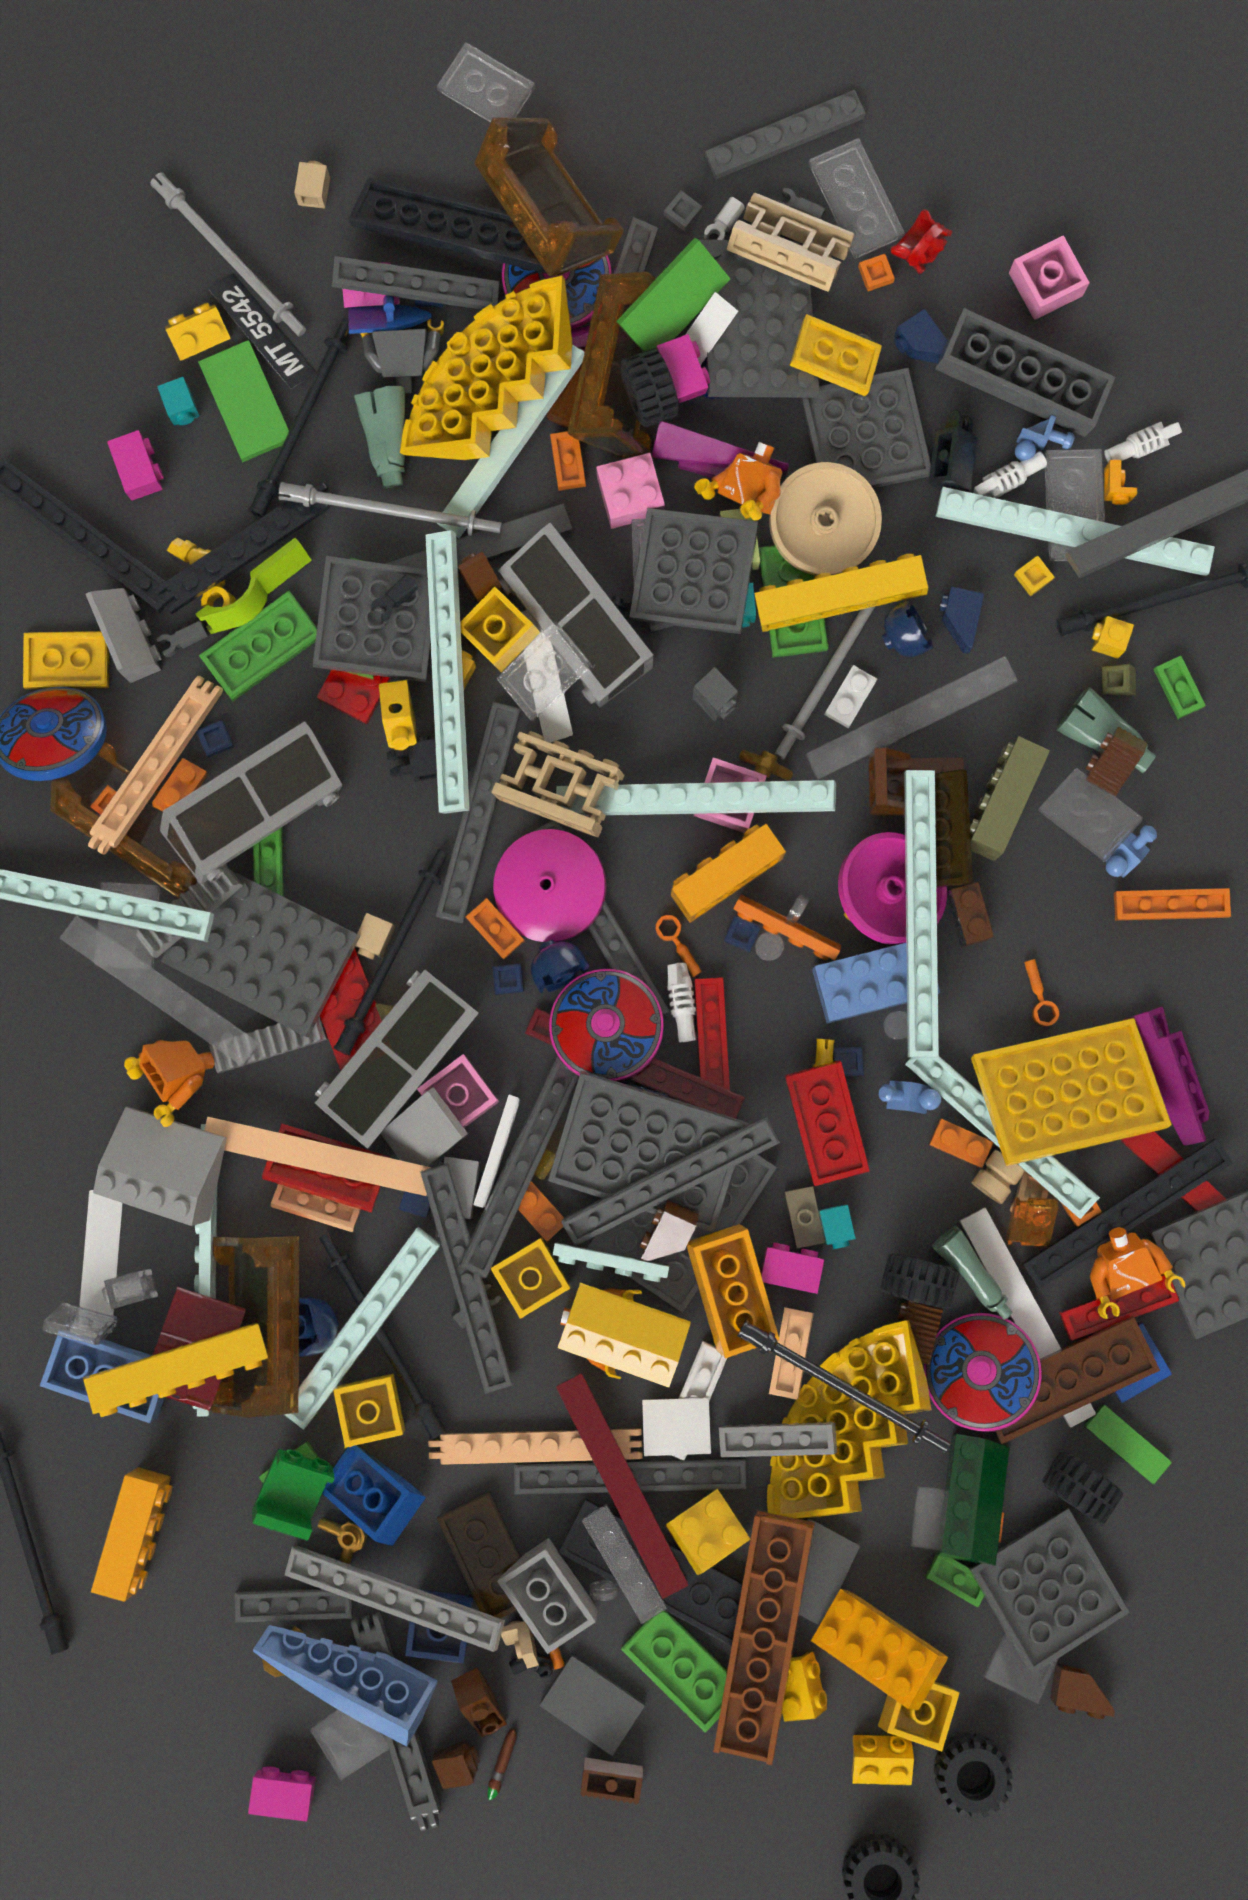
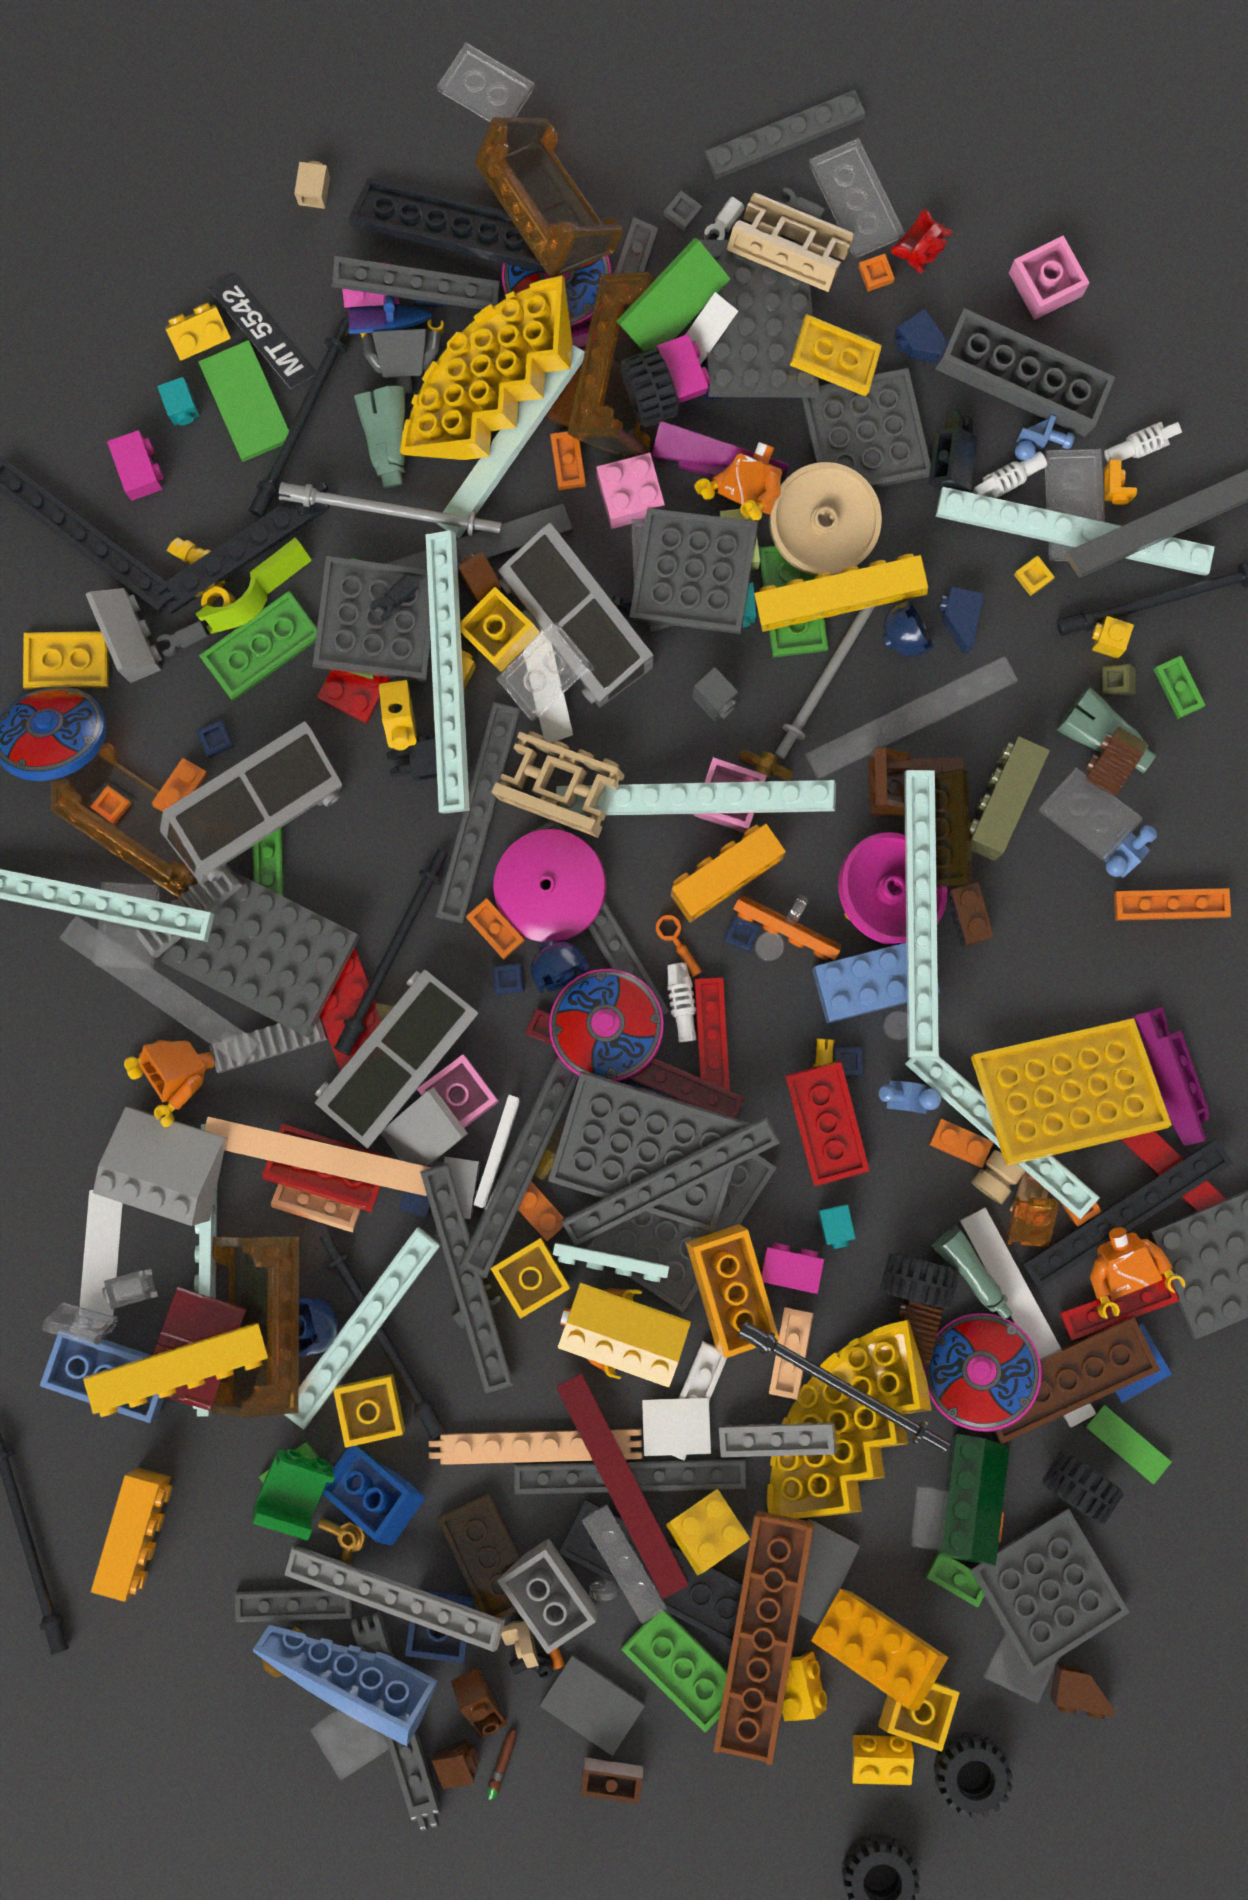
(154, 765): light nougat hinge -> none
(175, 199): light grey bar -> none
(282, 1794): dark pink brick -> none
(374, 936): tan brick -> none
(671, 1231): slope -> none
(804, 1217): dark tan plate -> none
(850, 696): white plate -> none
(1037, 988): orange piece -> none

